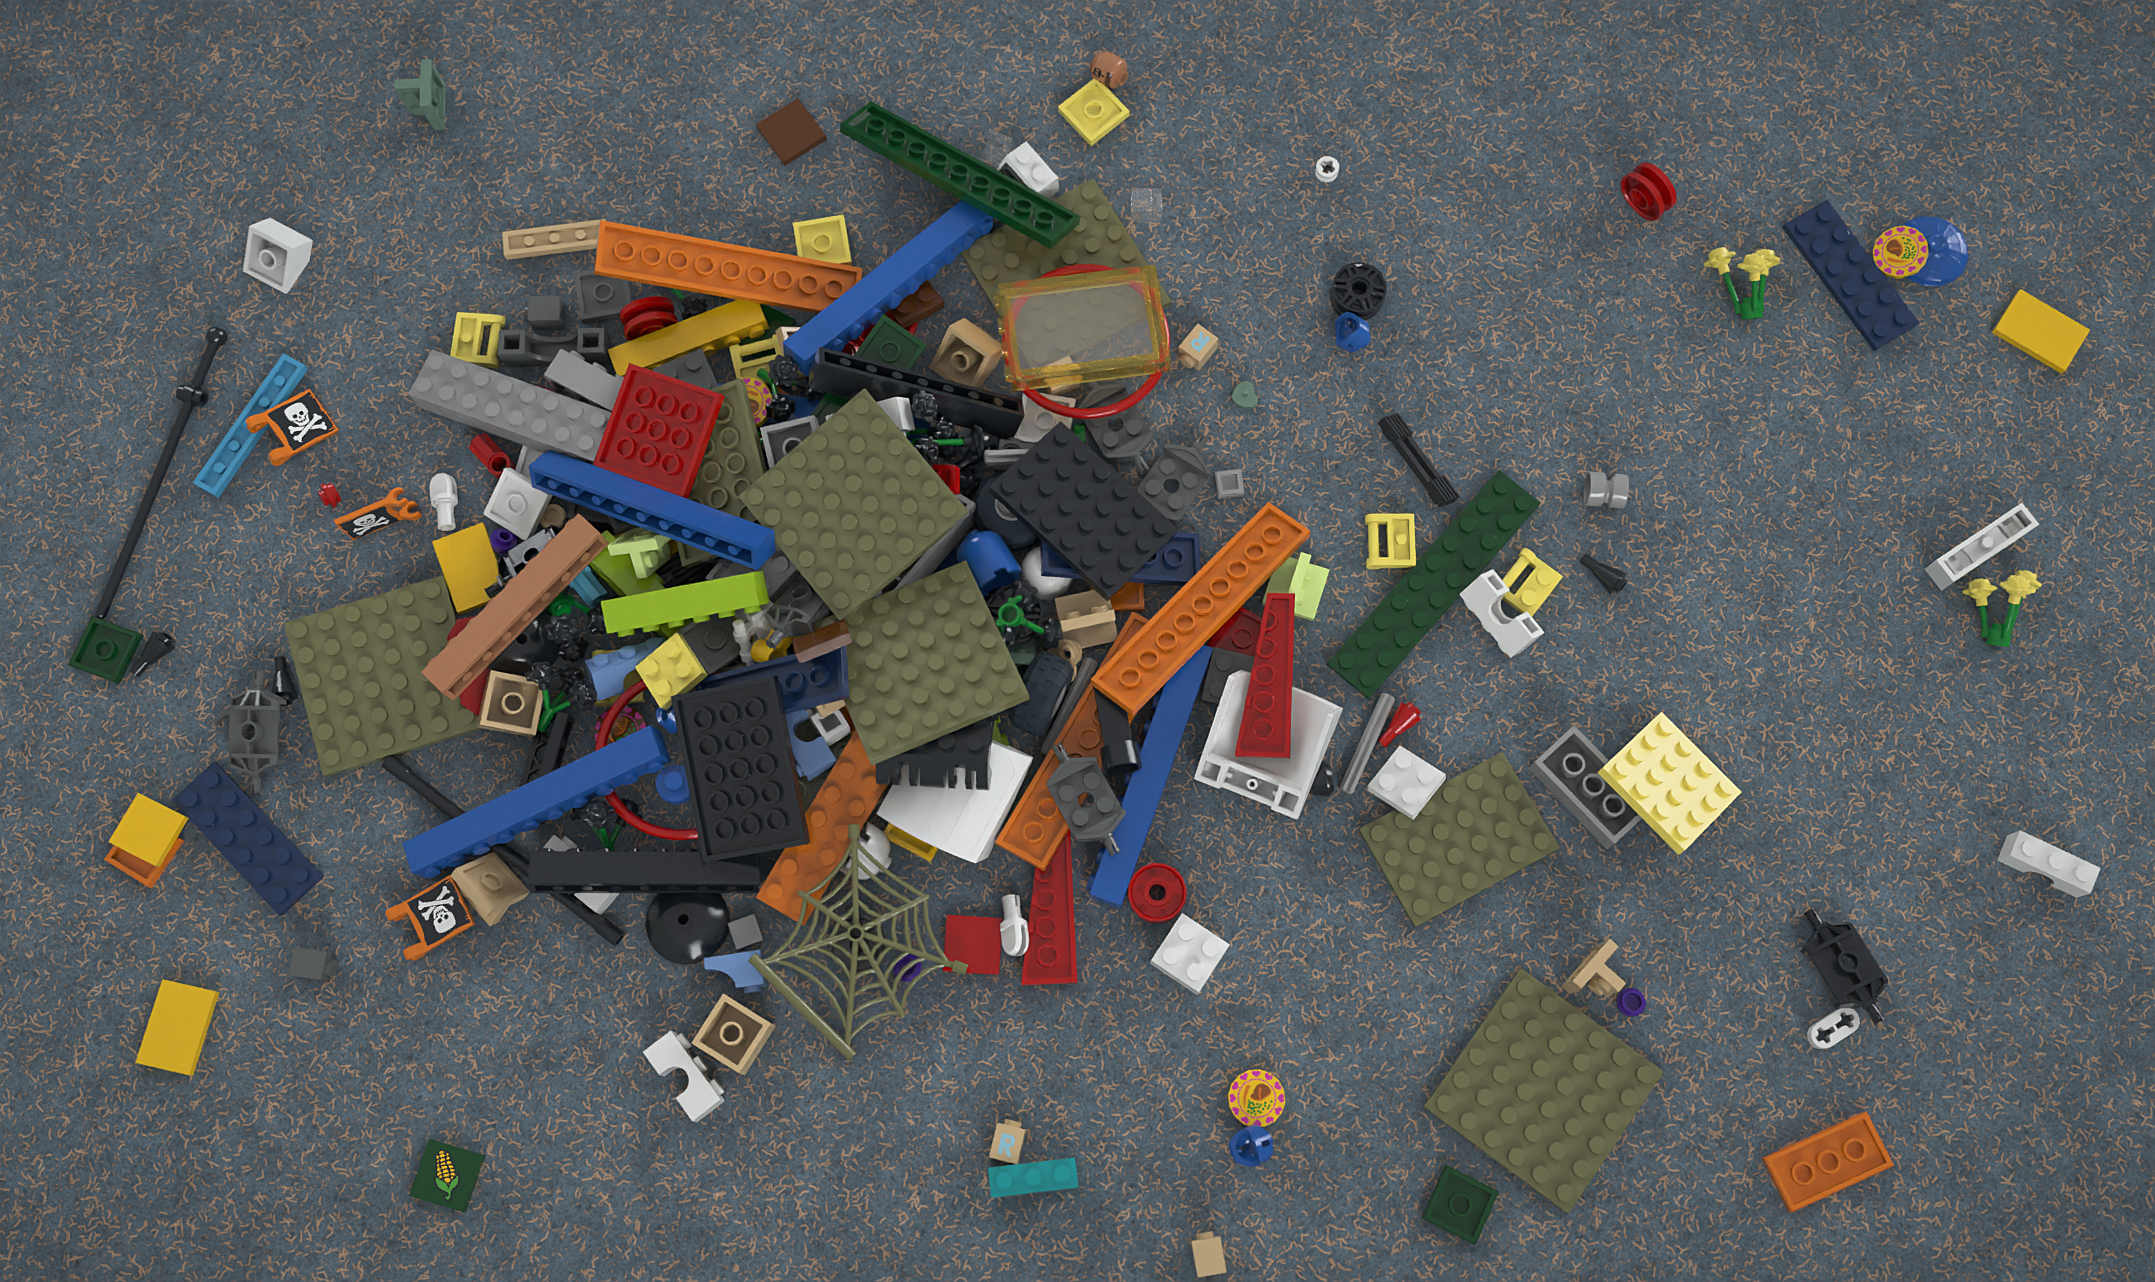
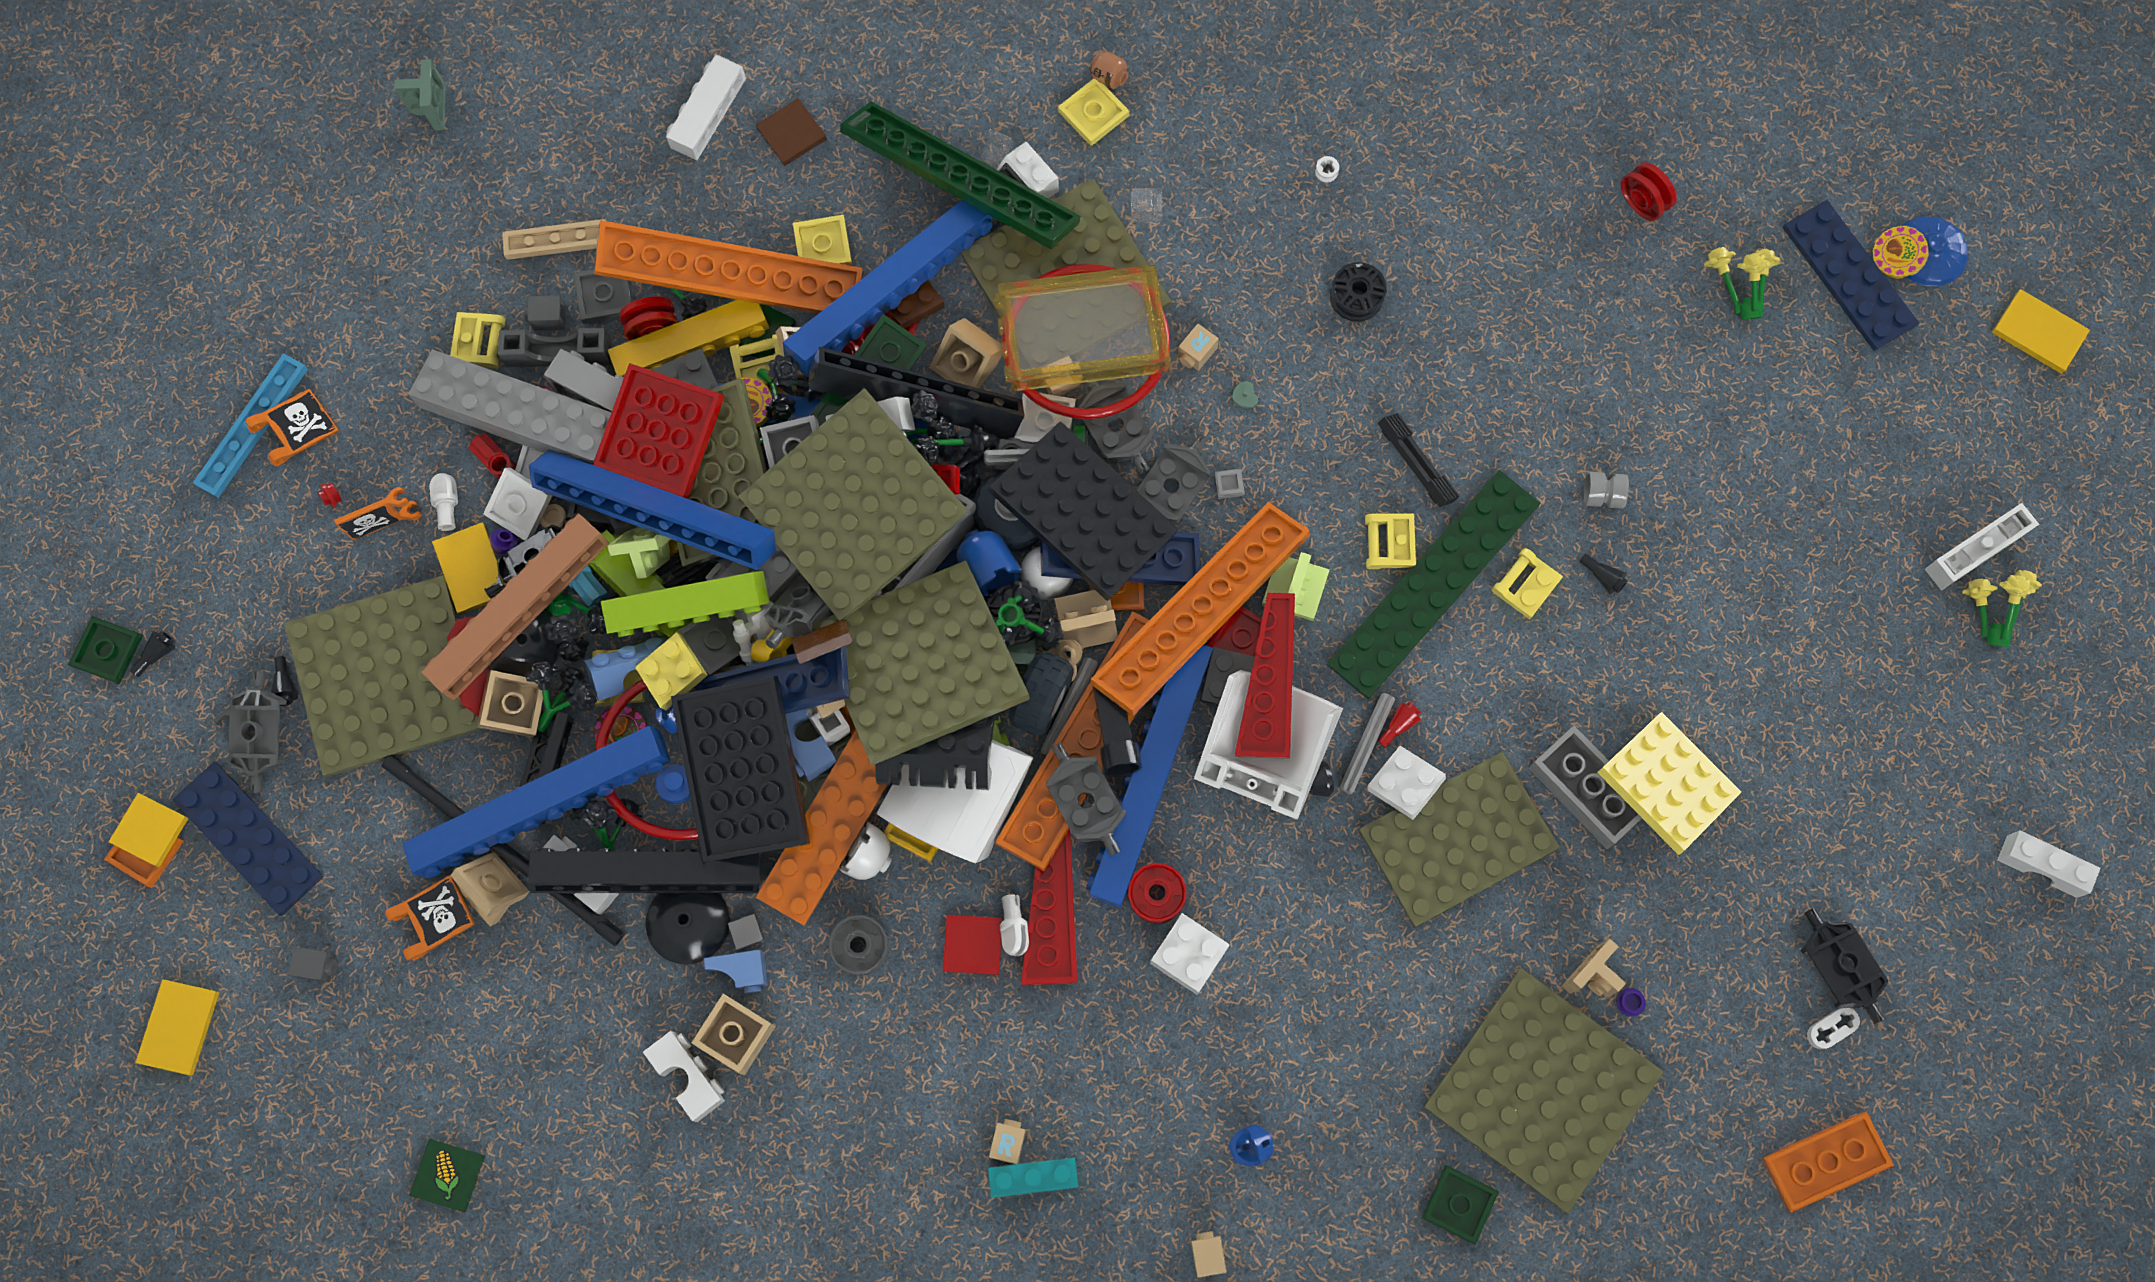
(191, 396): black bar -> none
(276, 254): white slope -> none
(705, 107): none -> white brick
(820, 1024): olive animal -> none
(911, 972): dark purple plate -> none
(1256, 1098): tile -> none
(1351, 335): blue piece -> none
(1485, 599): white arch -> none

